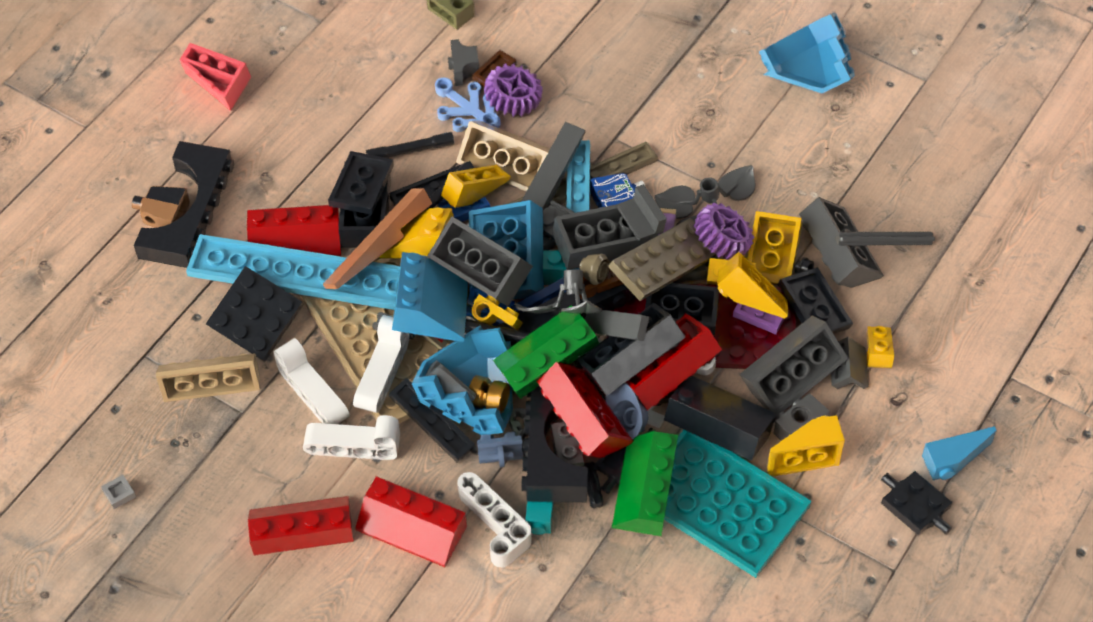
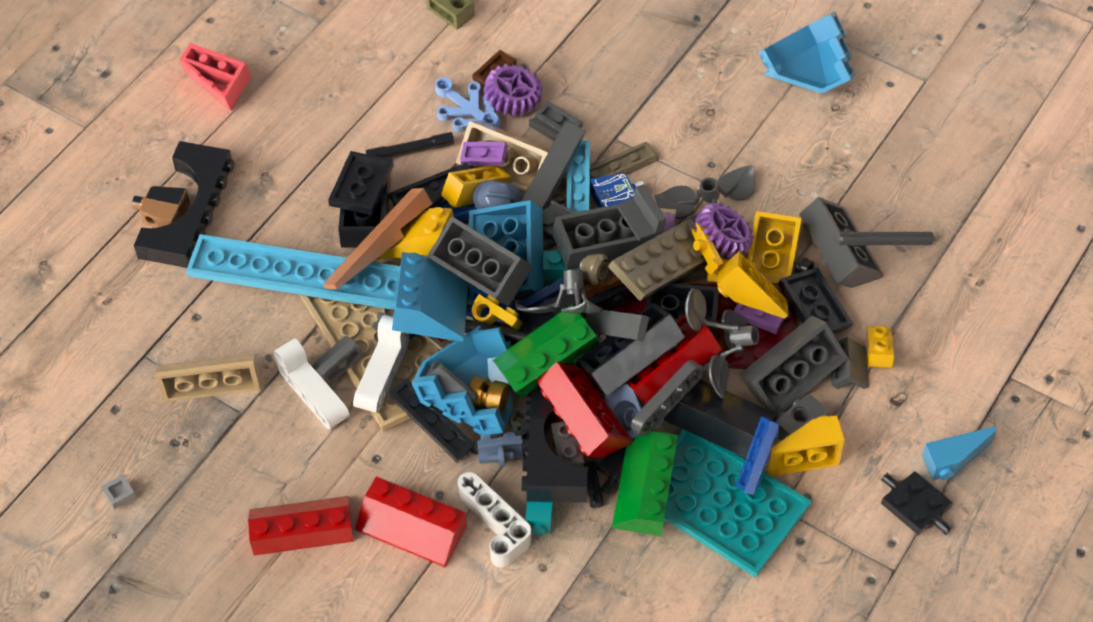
(255, 313): black plate -> none
(296, 228): red slope -> none
(338, 359): none -> dark grey panel
(354, 441): white beam -> none
(463, 61): dark grey brick -> none
(484, 153): none -> medium lavender plate
(496, 193): none -> sand blue piece
(551, 119): none -> dark grey plate
(667, 398): none -> dark grey beam
(707, 248): none -> yellow piece
(736, 336): none -> dark grey plant
(757, 455): none -> blue plate

